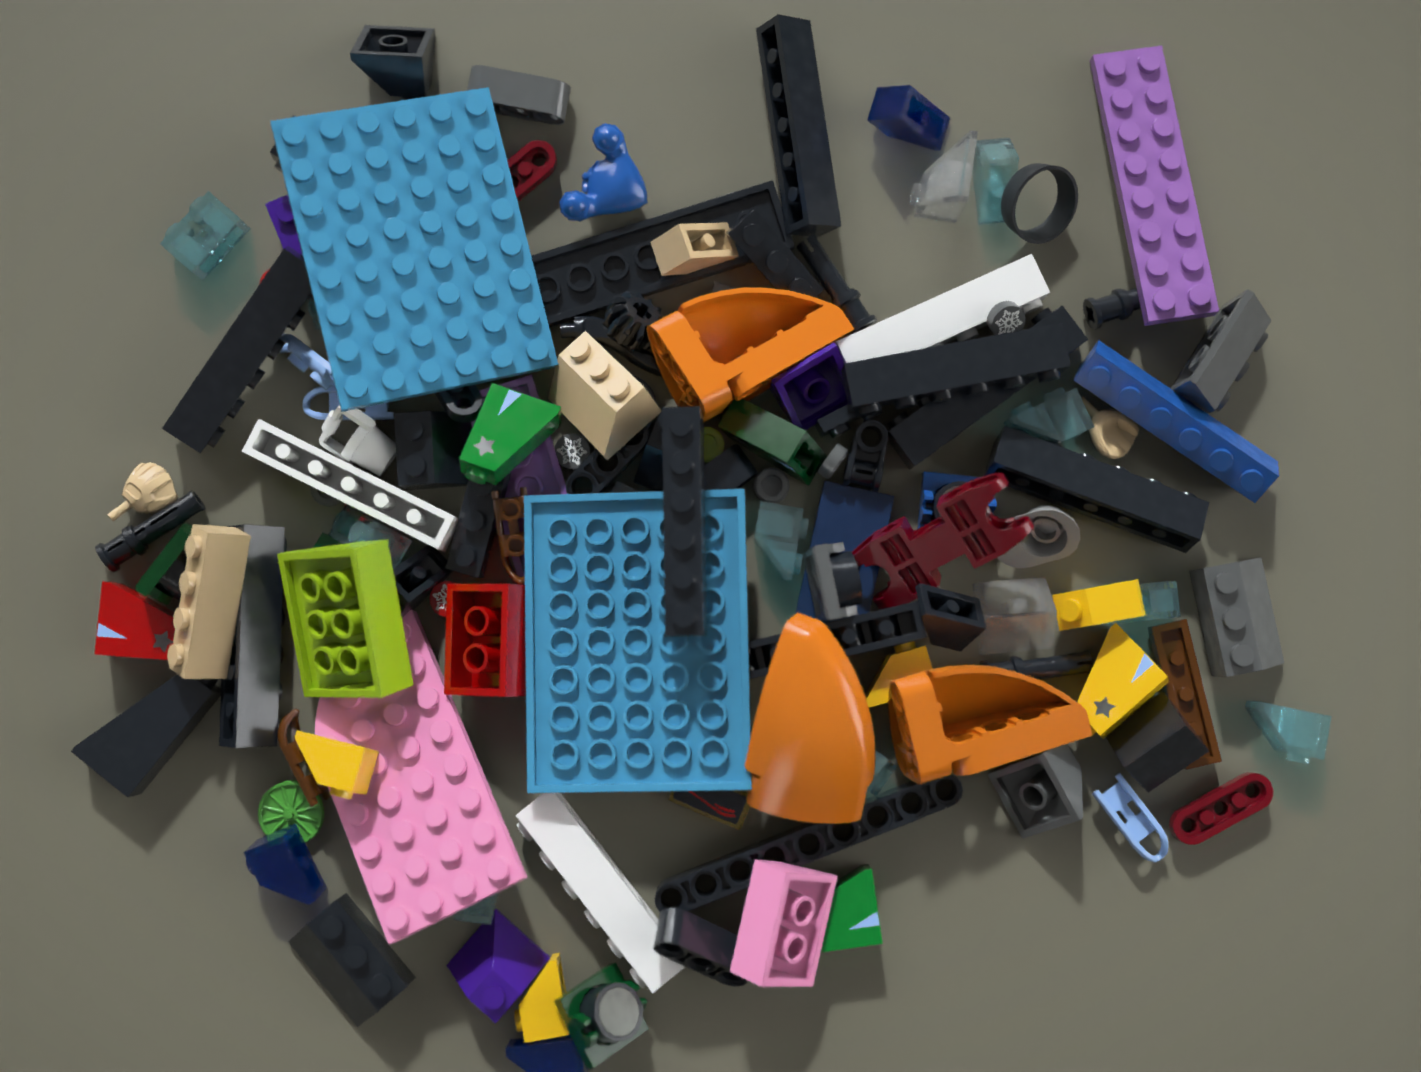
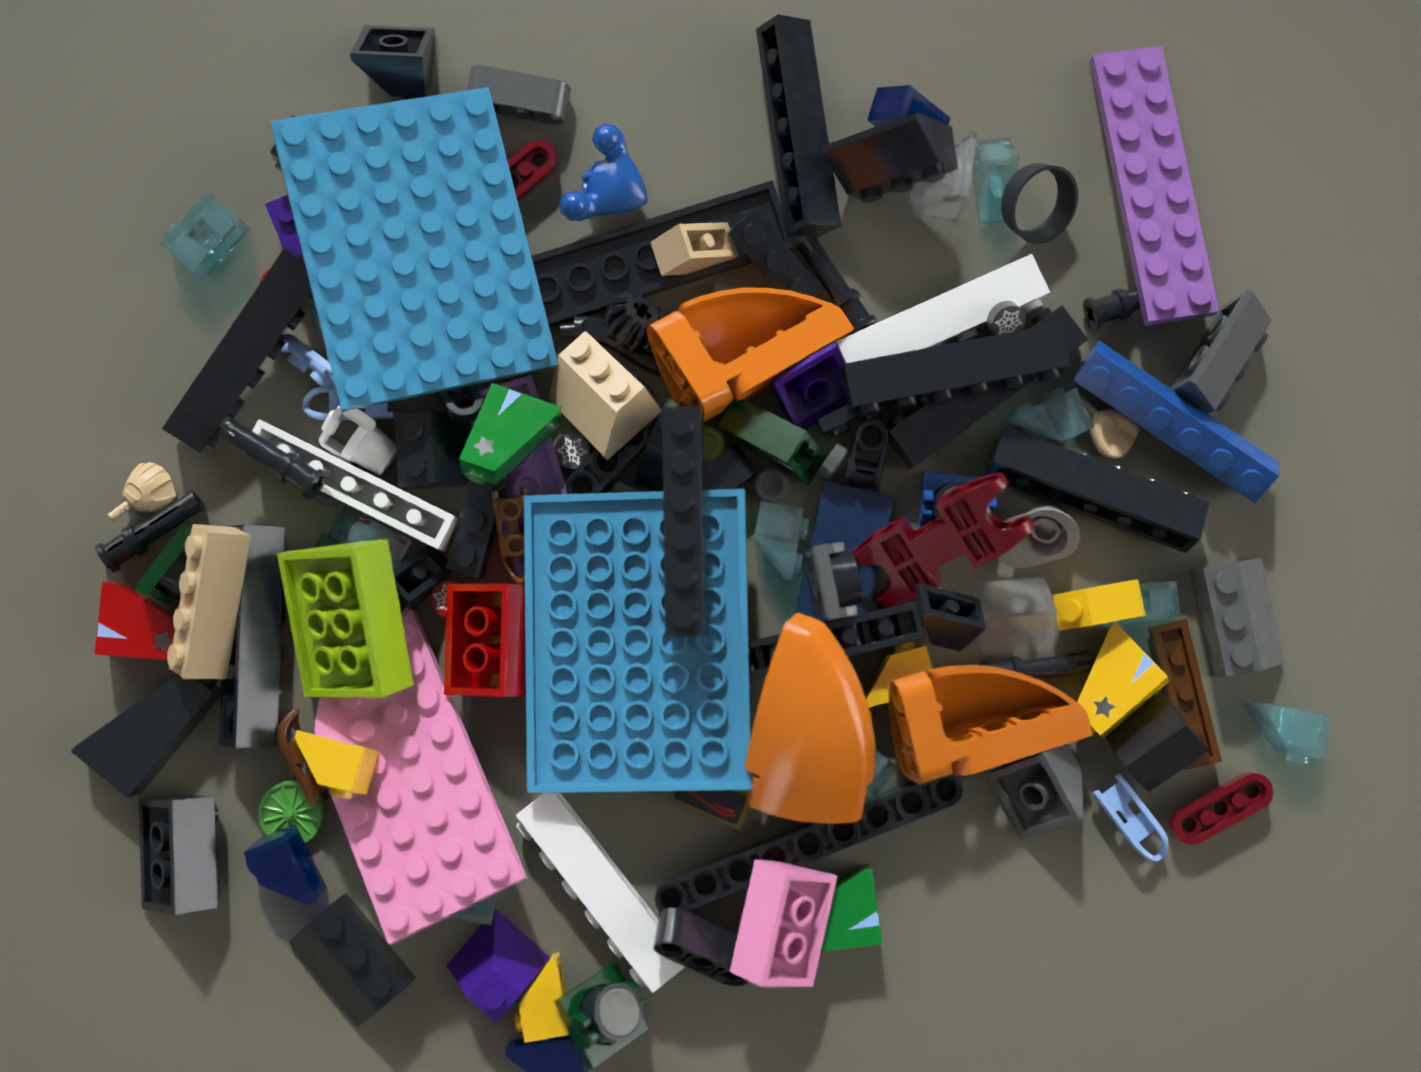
(178, 854): none -> slope
(286, 466): none -> black pin
(892, 156): none -> black slope

